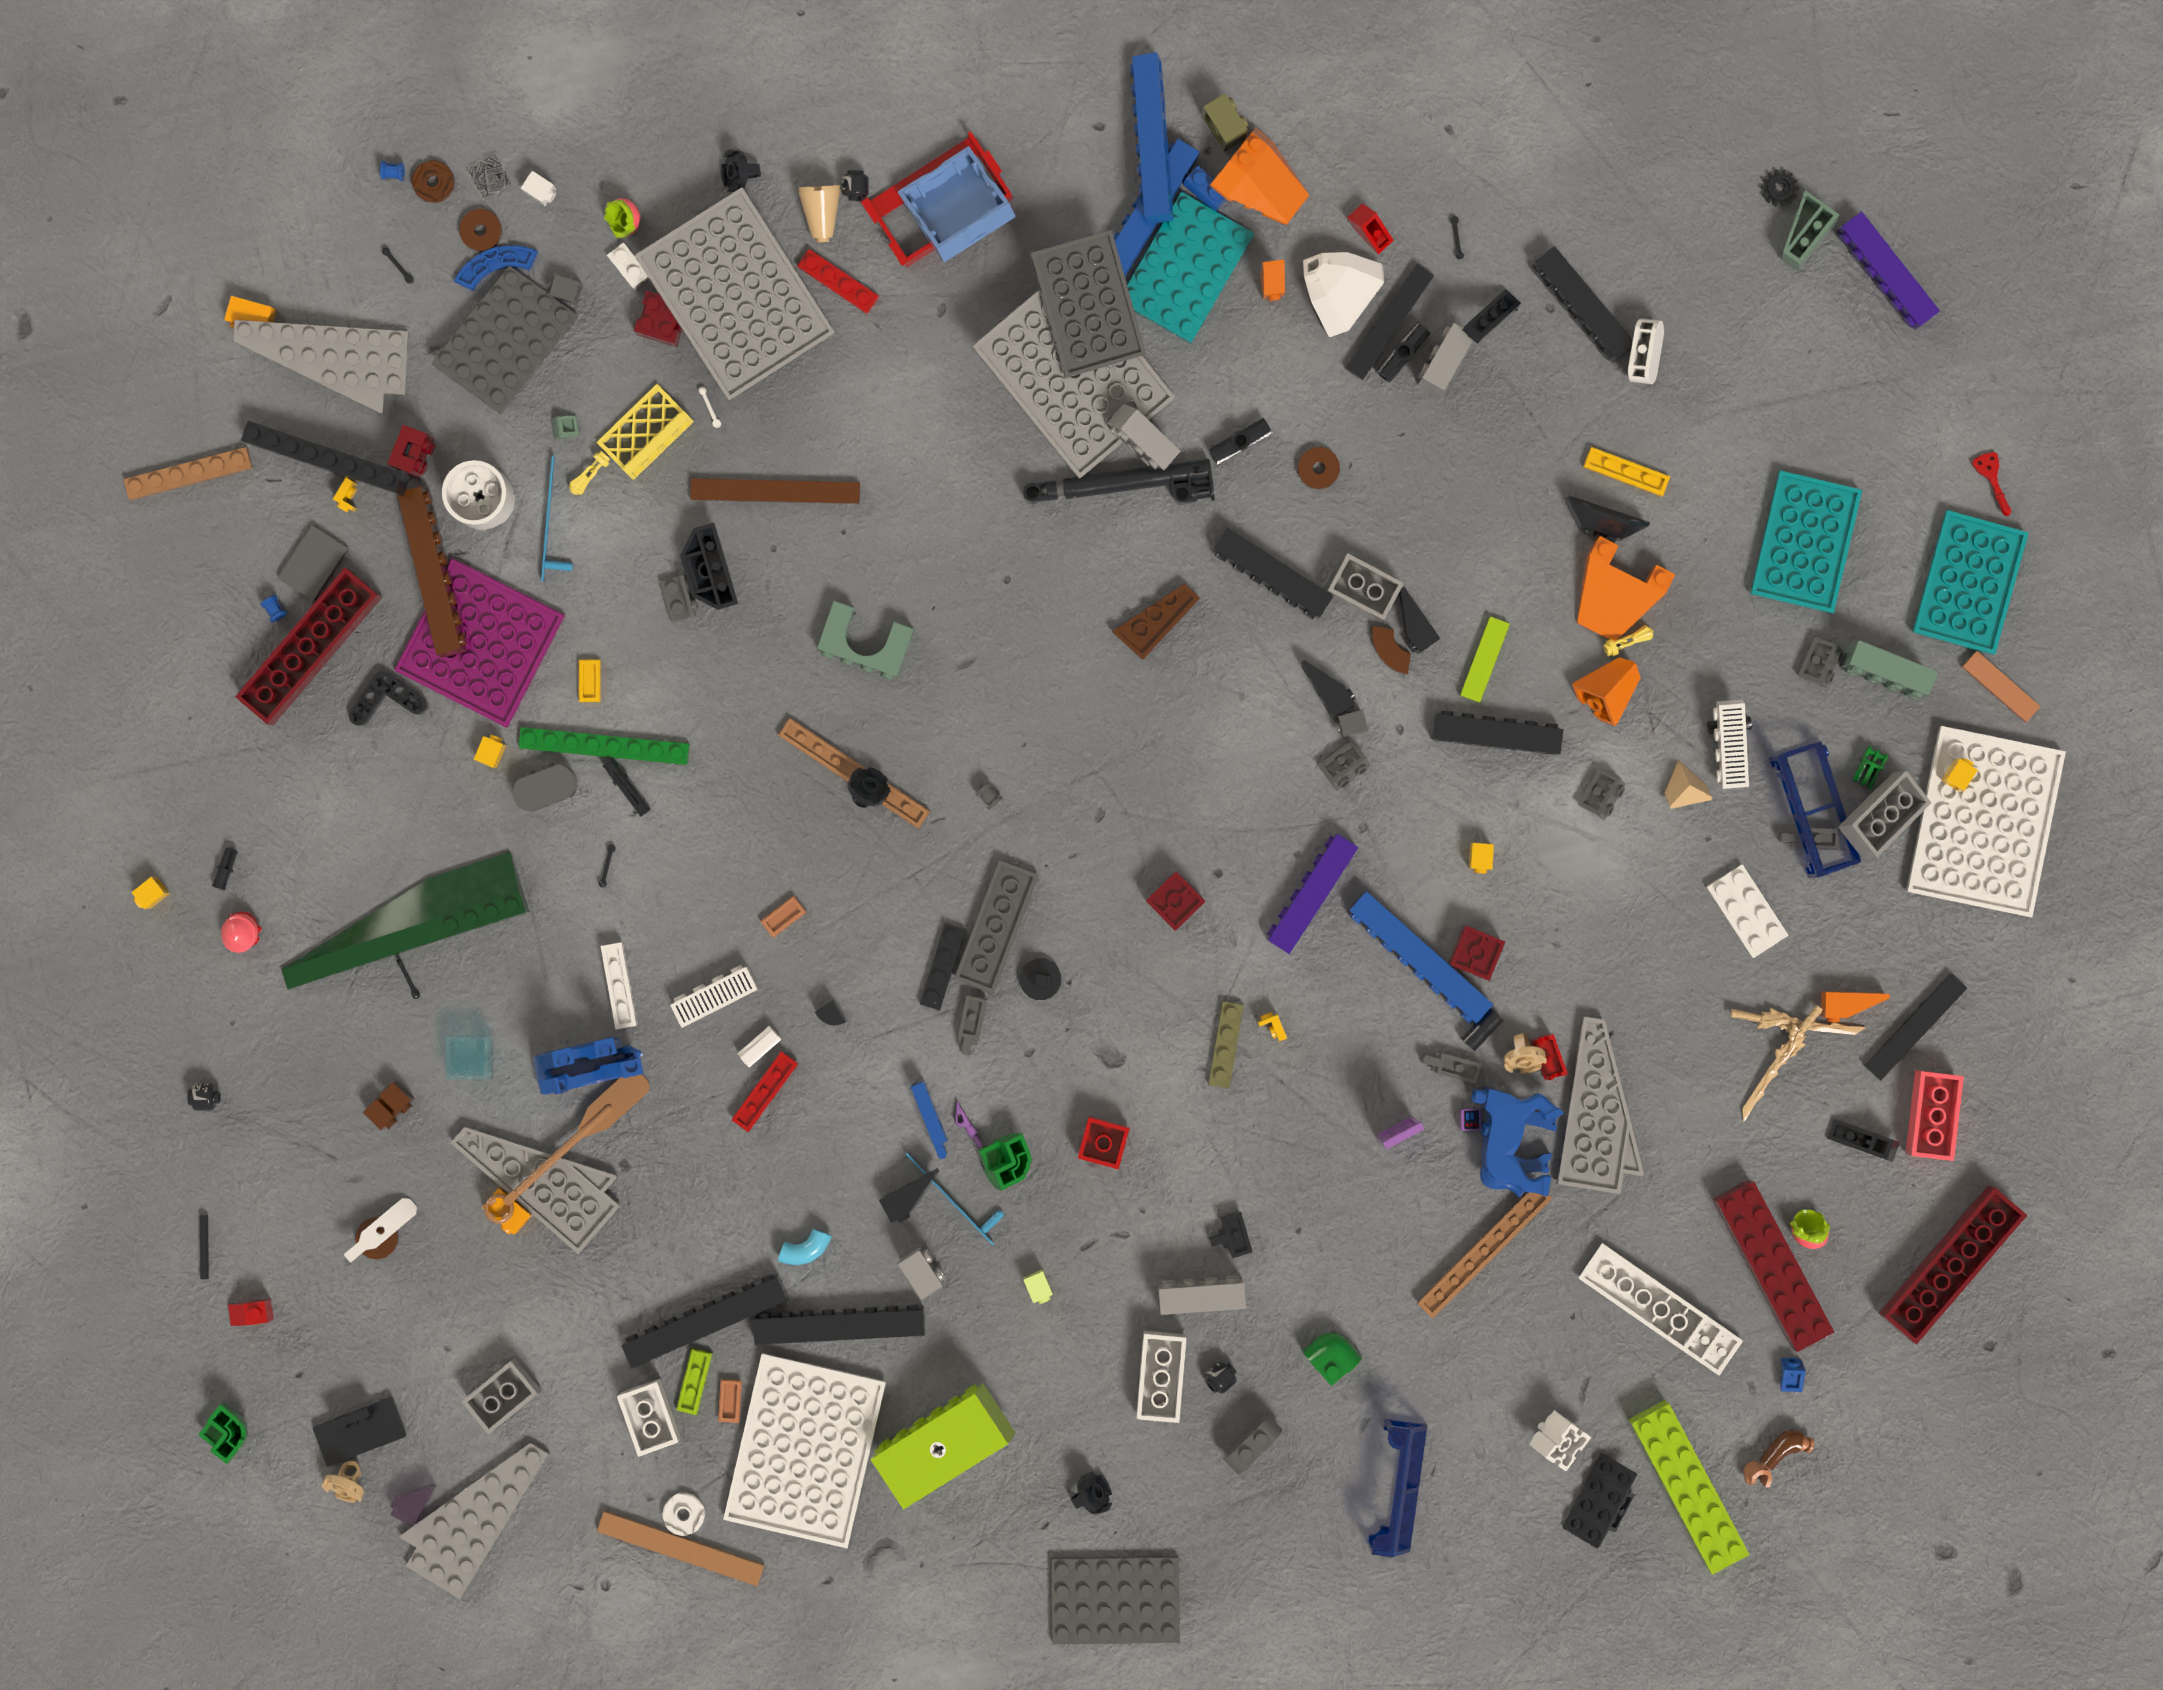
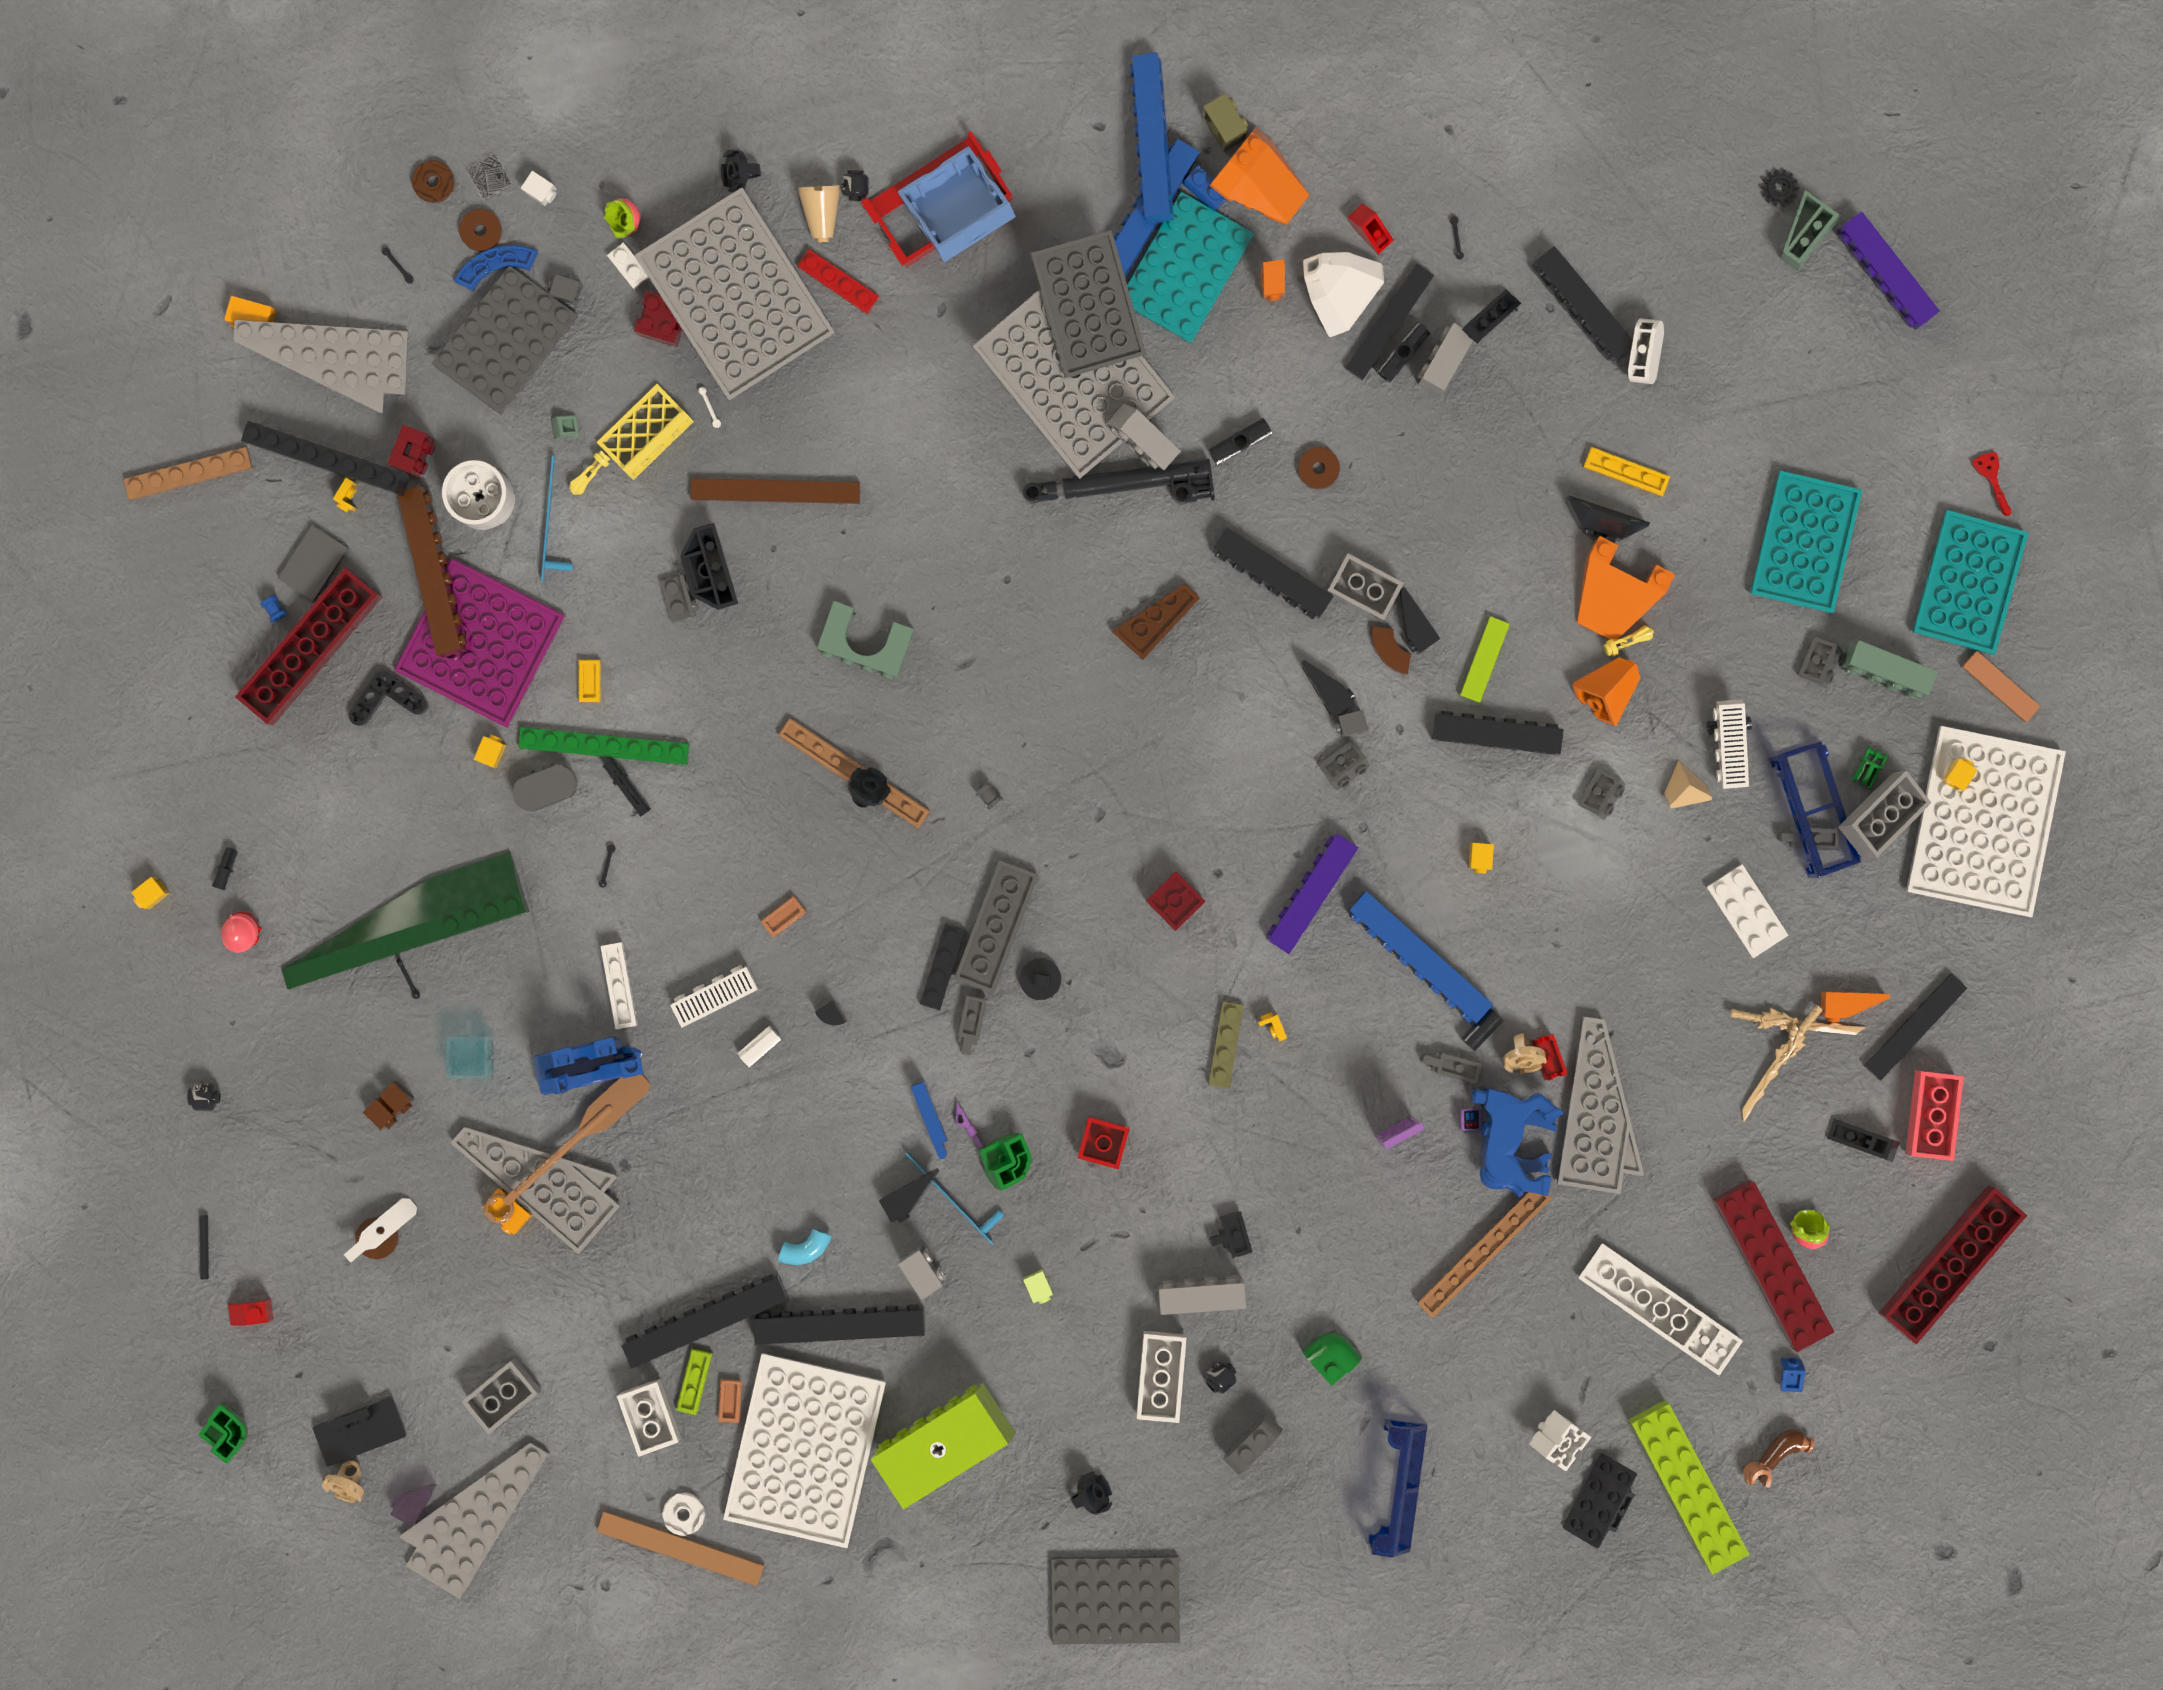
(390, 170): blue bush -> none
(765, 1091): red plate -> none
(1476, 952): dark red piece -> none

